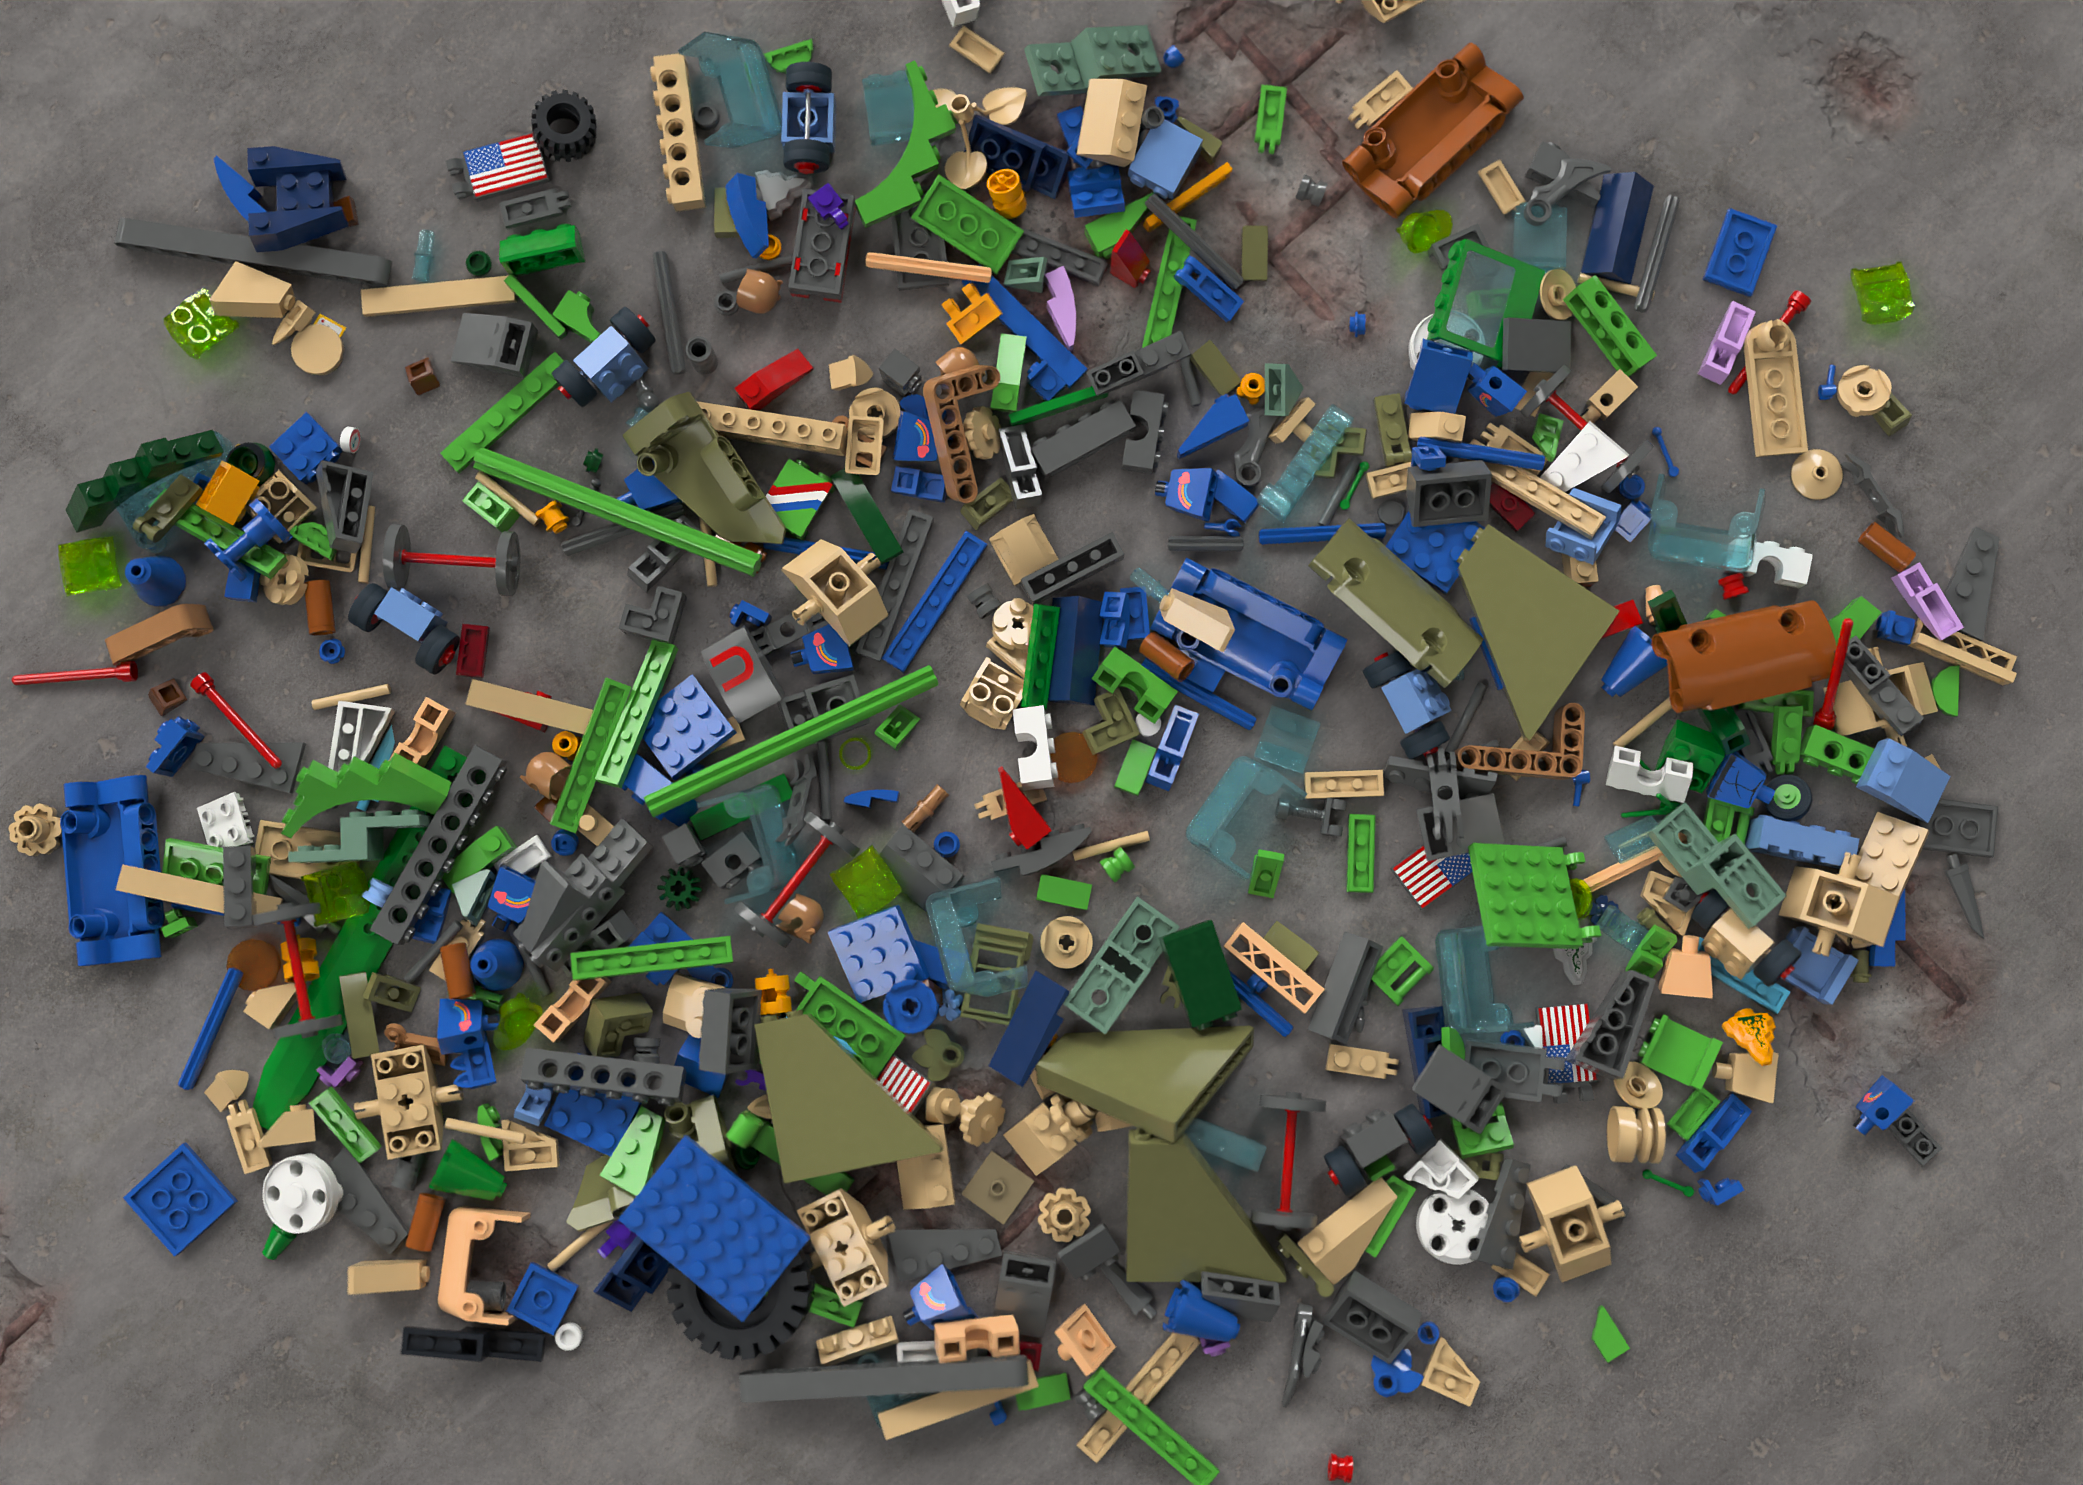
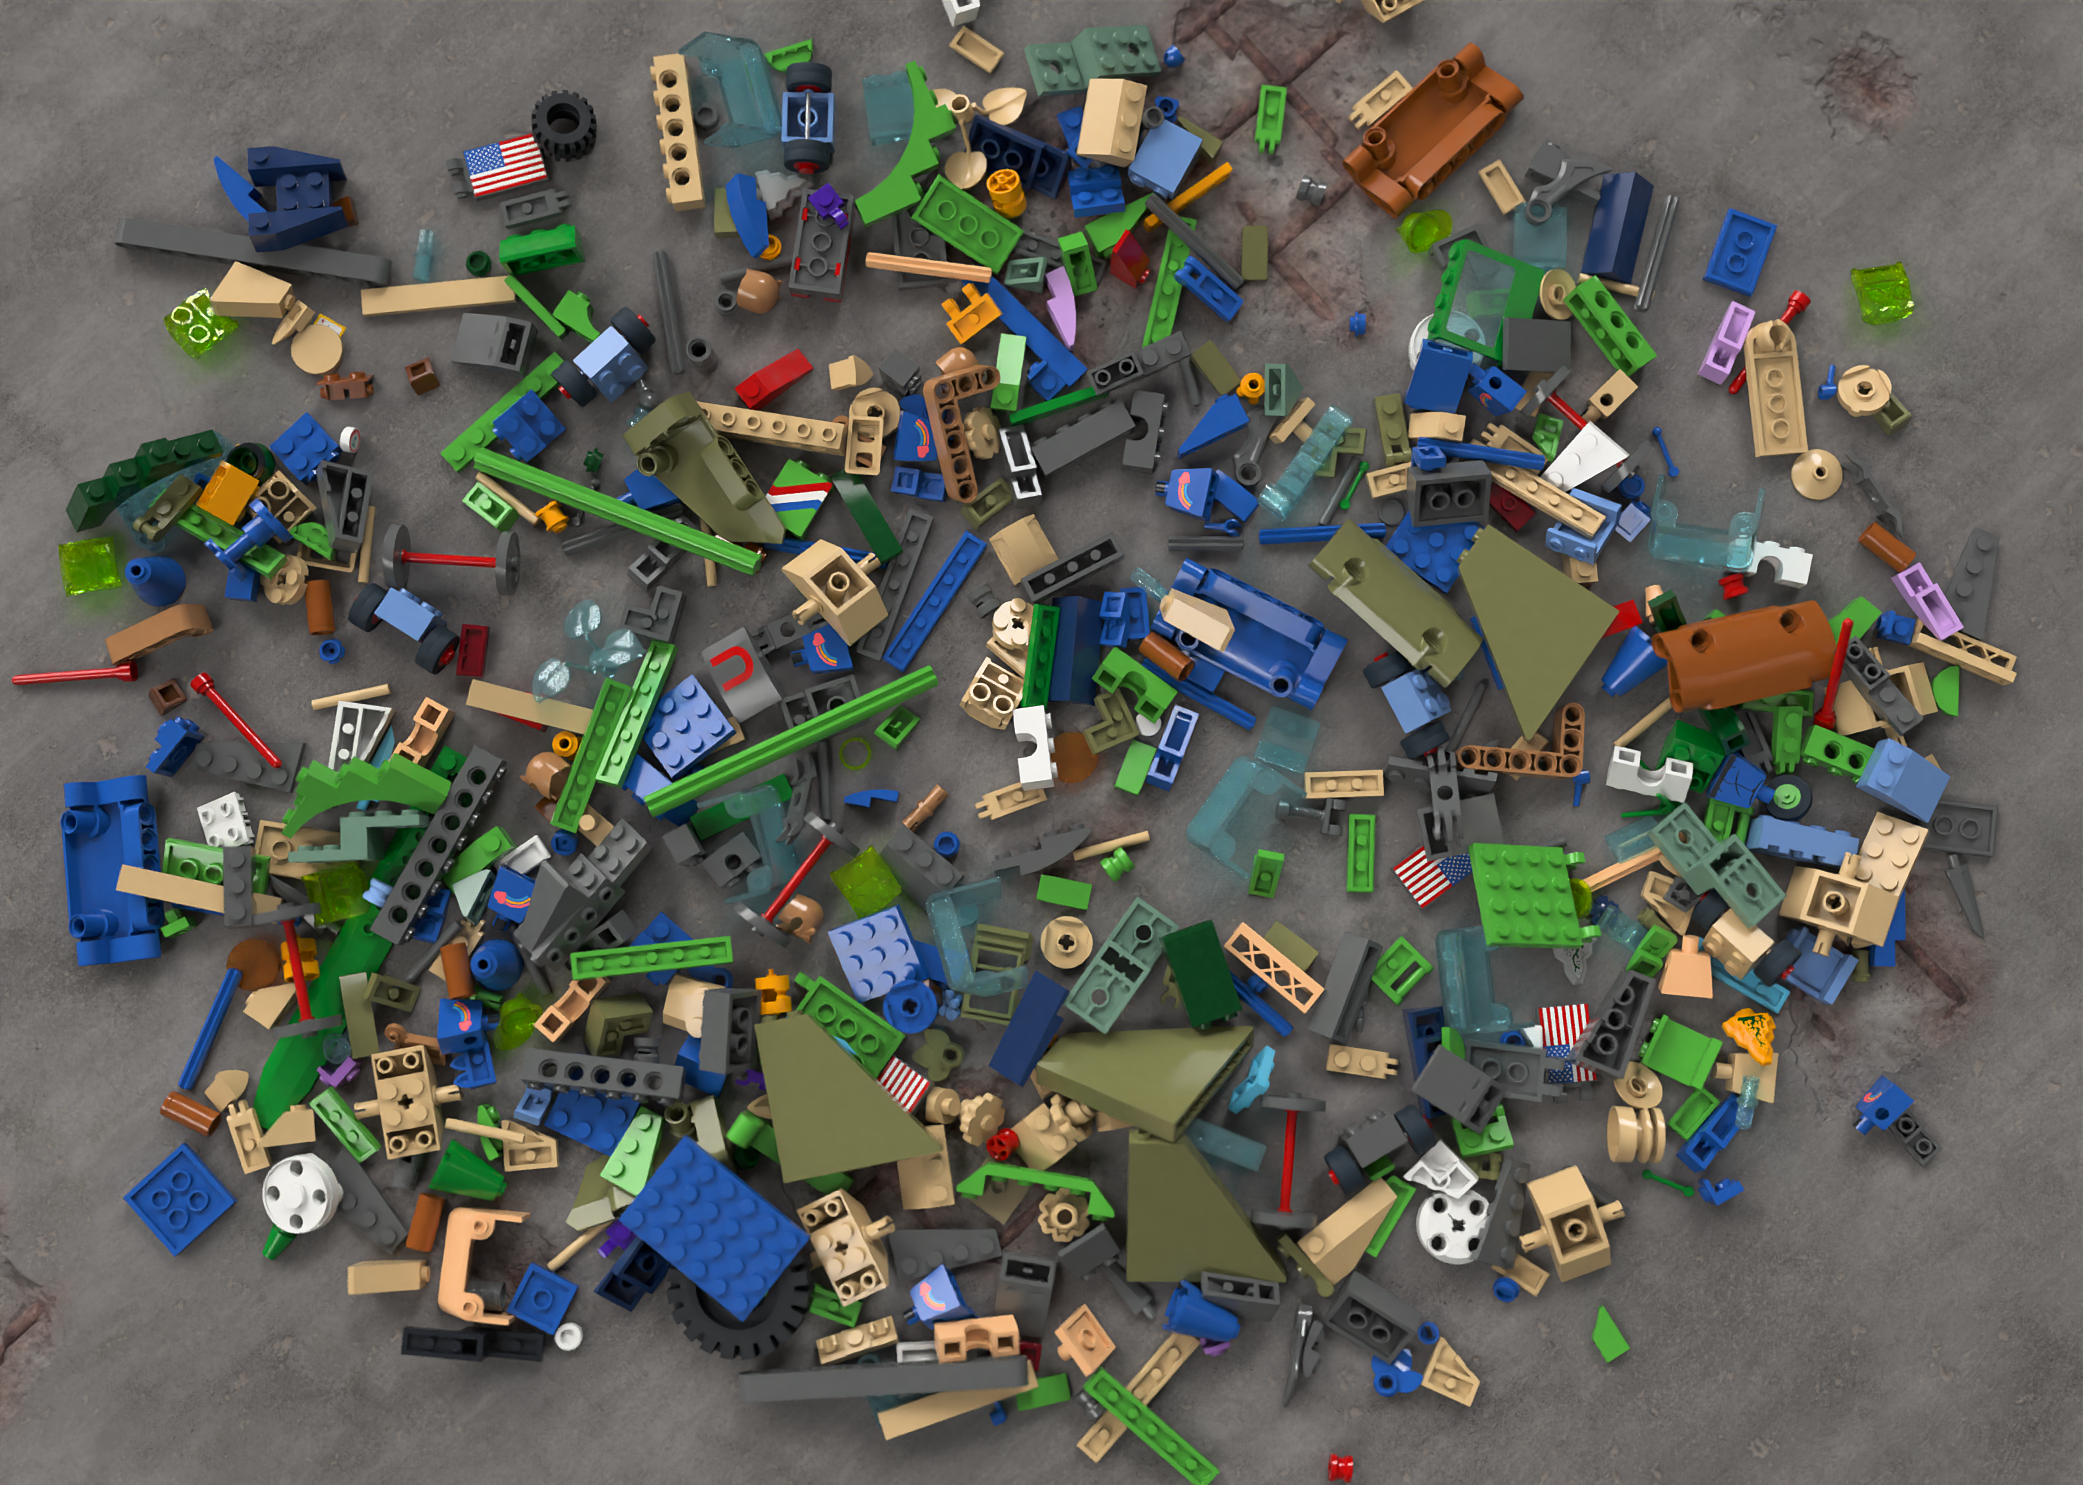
(36, 830): tan plant -> none
(190, 1114): none -> dark orange pin
(335, 386): none -> dark orange hinge
(527, 426): none -> blue plate
(619, 649): none -> clear light blue plant
(685, 895): dark green gear -> none
(754, 615): blue bracket -> none
(1002, 1144): none -> red wheel
(1023, 817): red slope -> none
(1078, 263): none -> bright green arch
(1098, 1204): none -> bright green slope
(1255, 1083): none -> medium azure plate
(1747, 1101): none -> clear light blue axle

